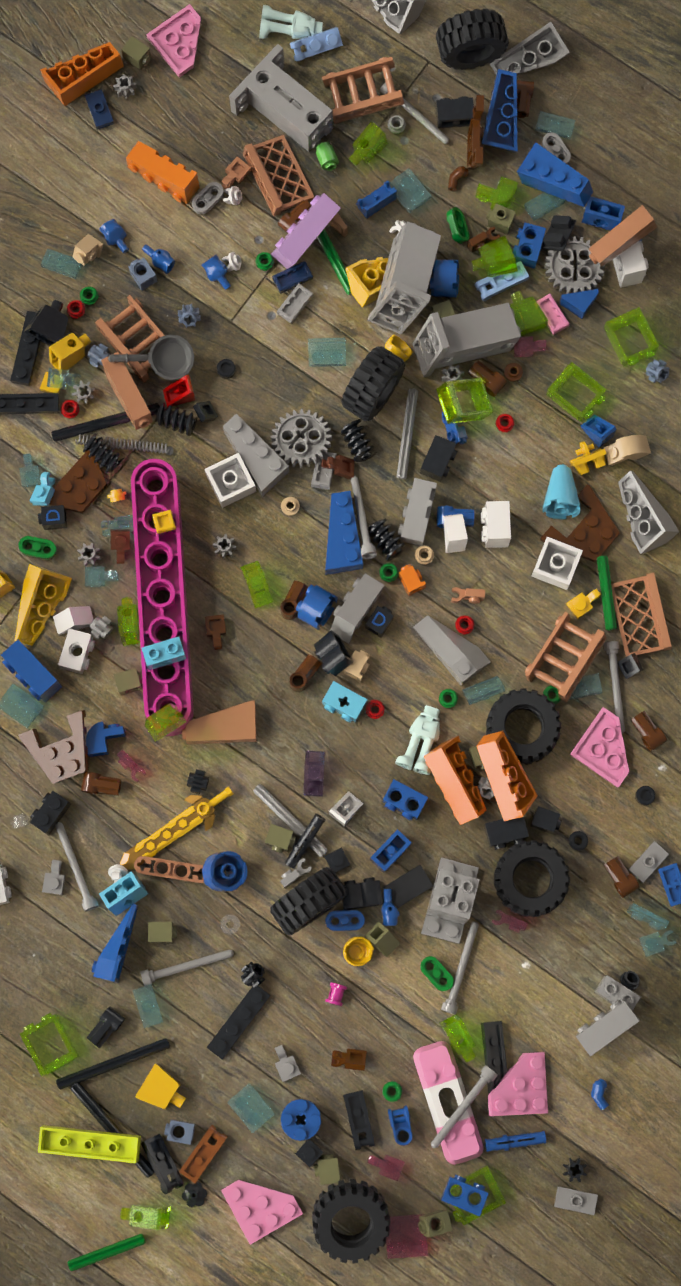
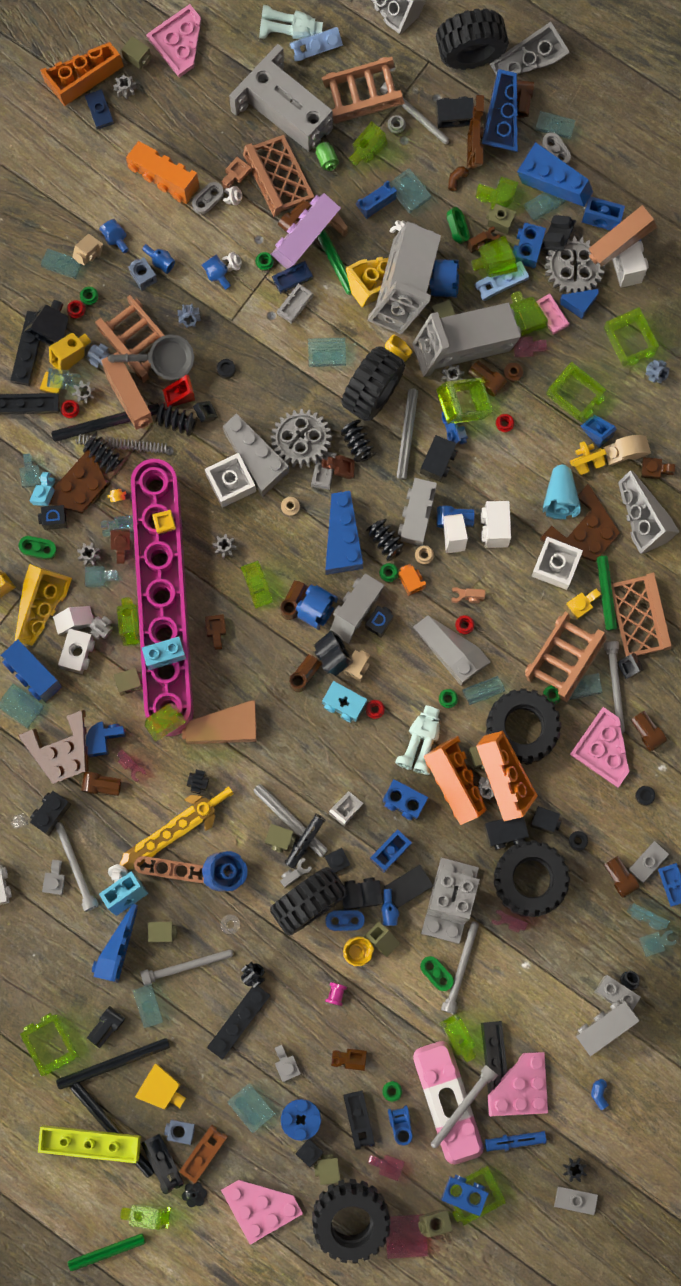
(314, 773): clear purple slope -> none
(368, 551): light grey piece -> none
(654, 468): none -> reddish brown plate

